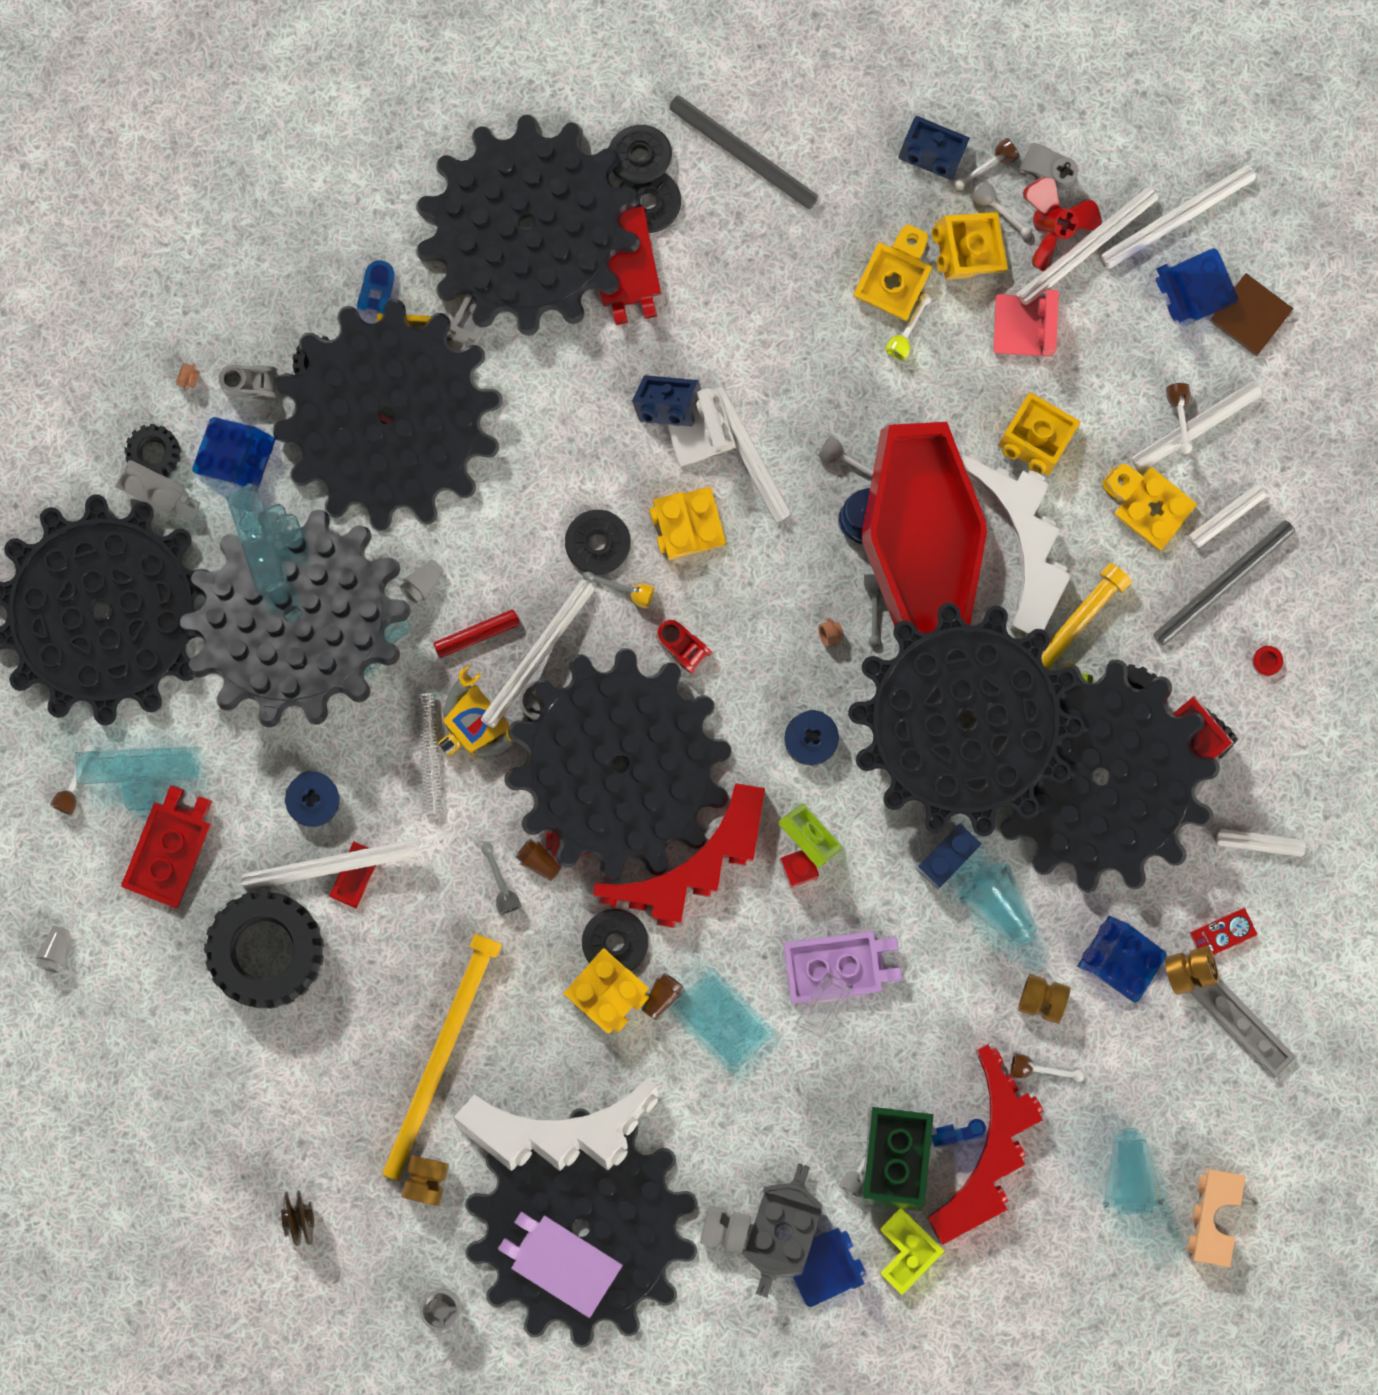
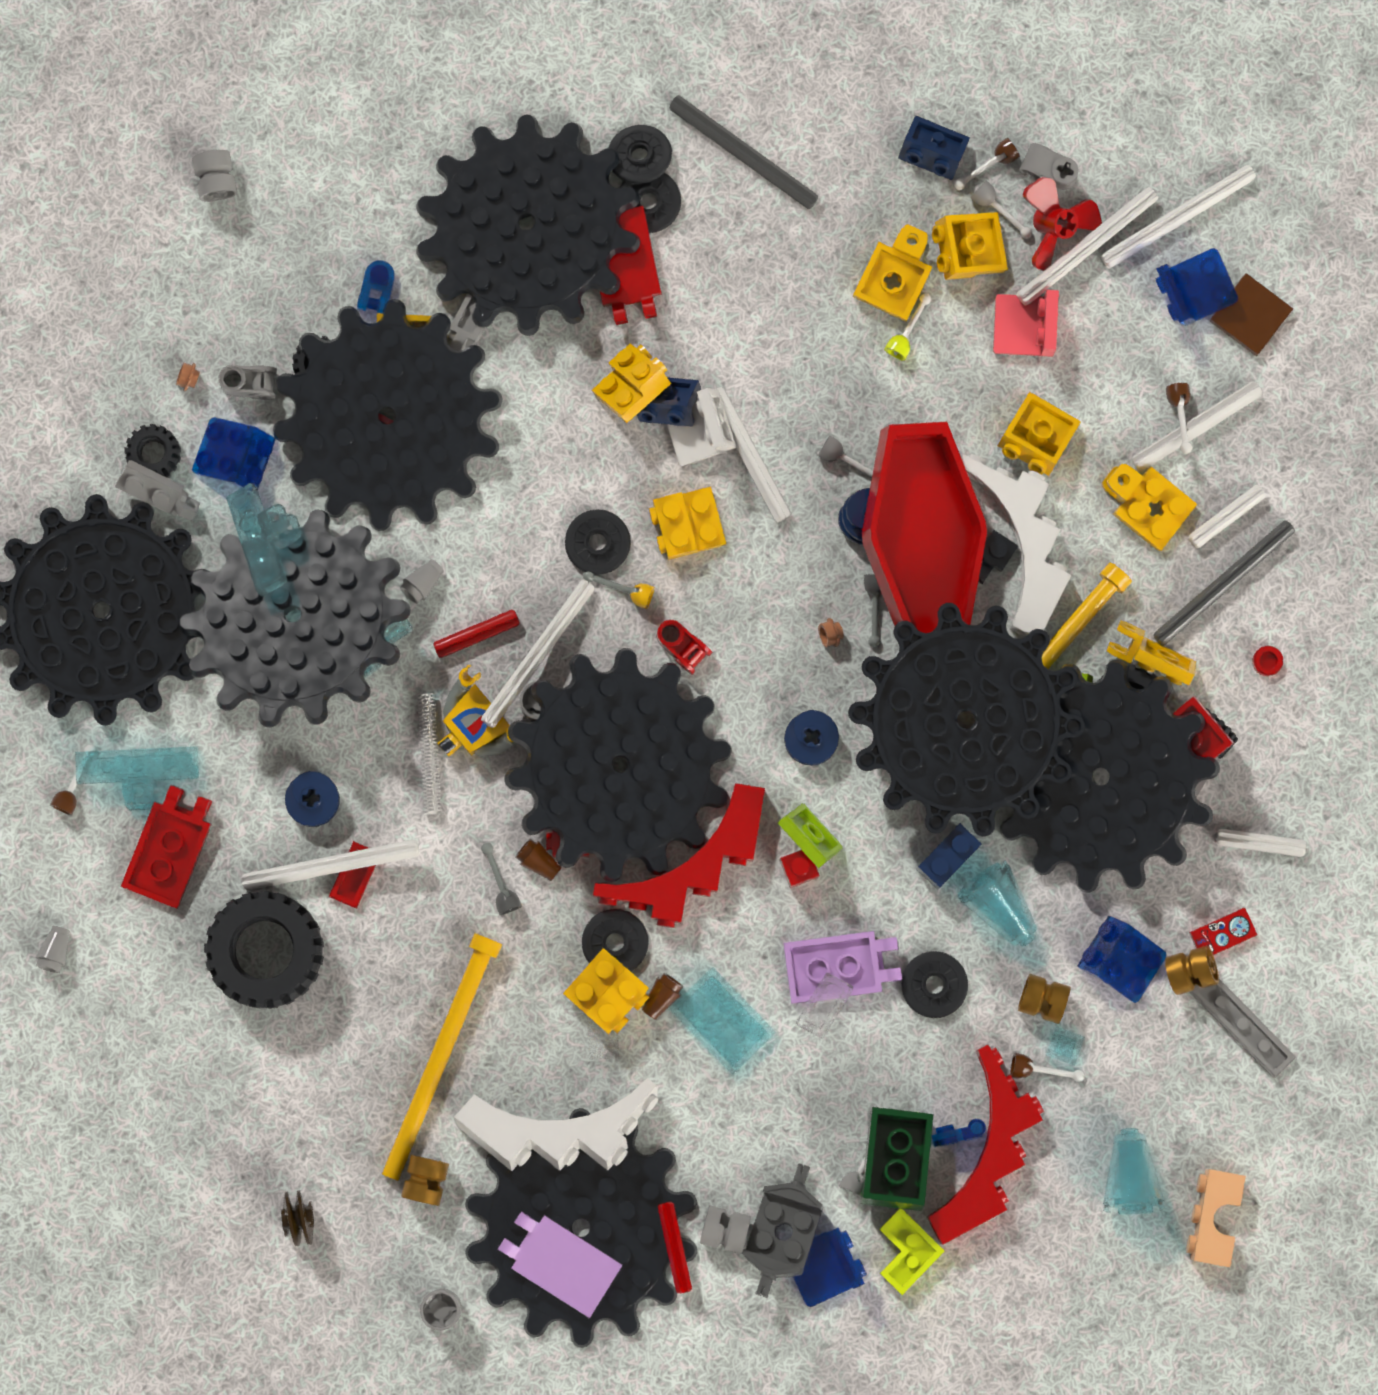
(214, 175): none -> light grey wheel
(632, 382): none -> yellow plate
(674, 1247): none -> red axle
(954, 984): none -> black wheel
(996, 554): none -> black plate
(1065, 1046): none -> clear light blue tile
(1153, 655): none -> yellow plate

